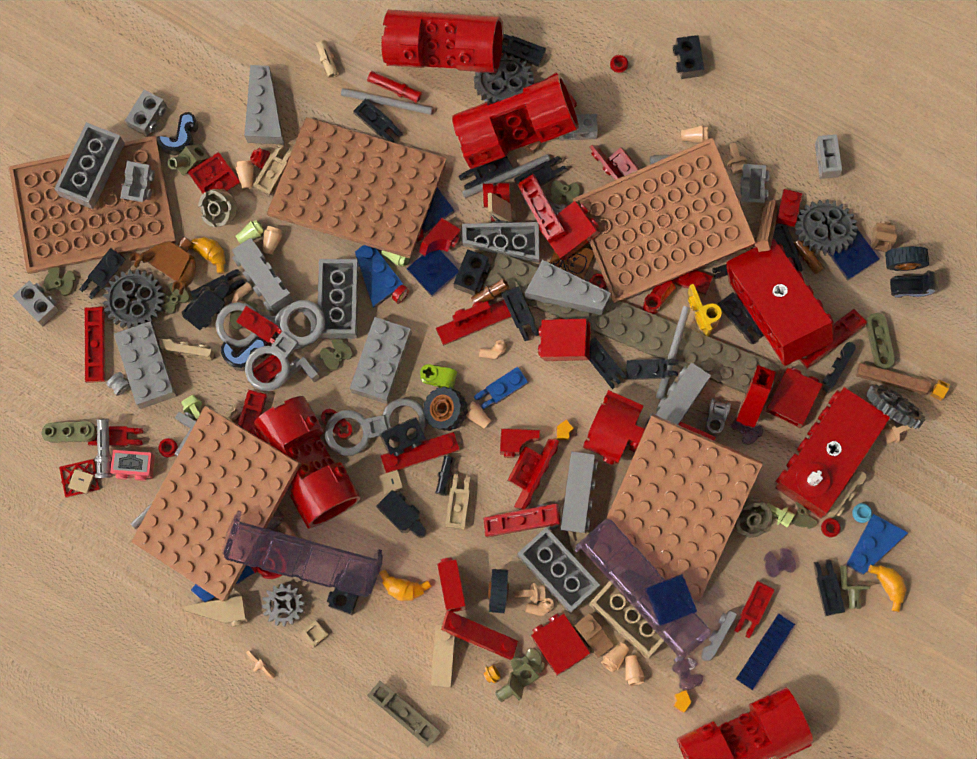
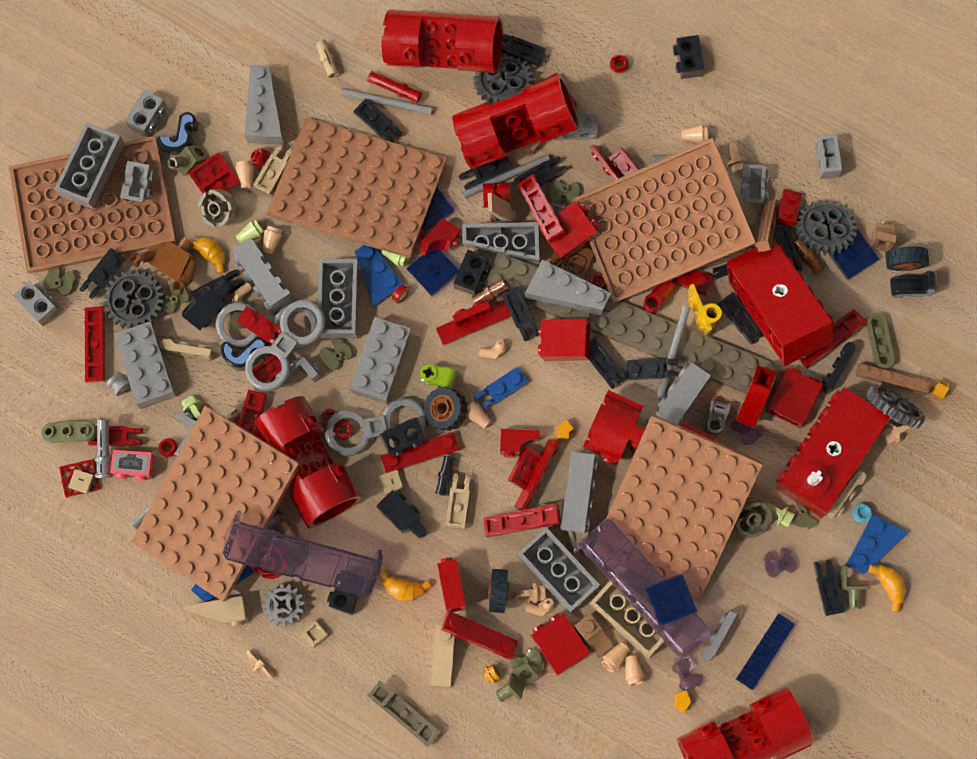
(755, 607): red hinge -> none
(830, 521): red plate -> none

